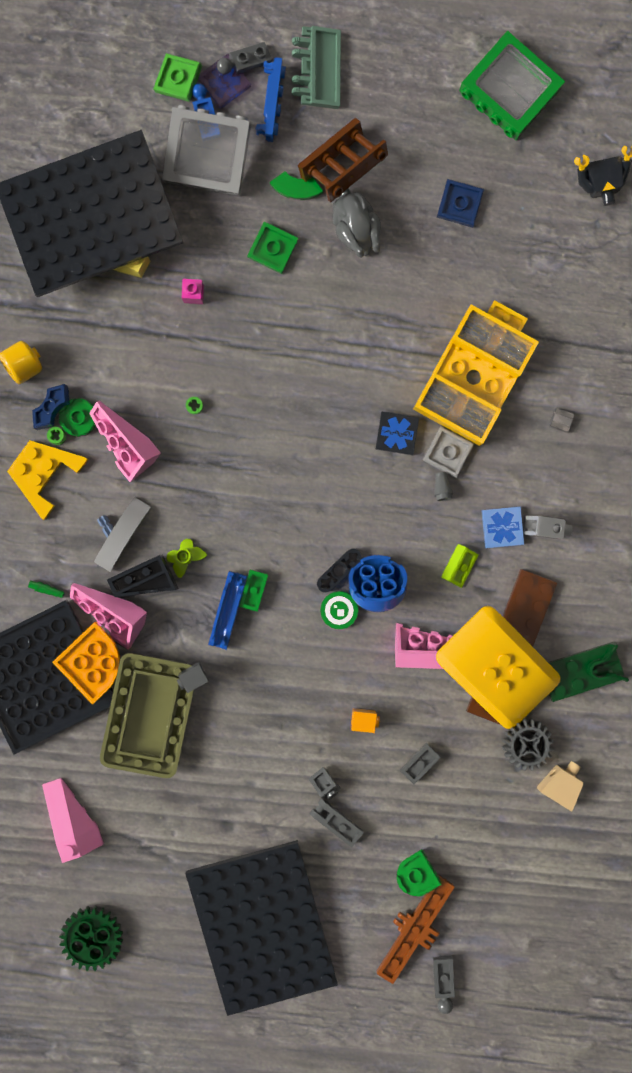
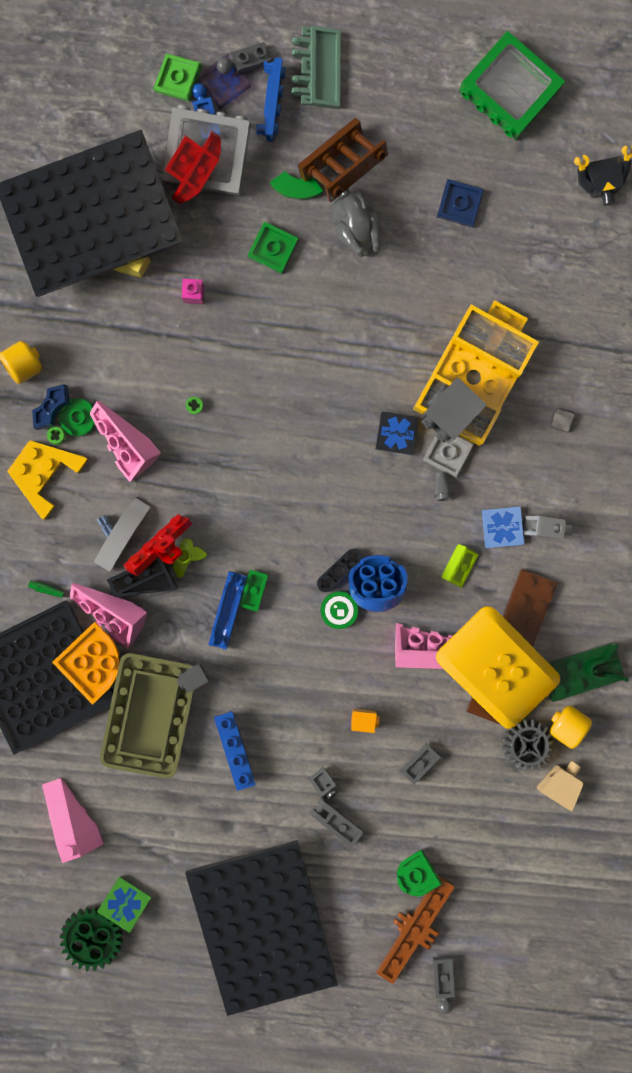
(124, 904): none -> bright green tile
(160, 546): none -> red plate
(193, 165): none -> red plate
(234, 750): none -> blue piece
(452, 410): none -> dark grey brick
(570, 726): none -> yellow head

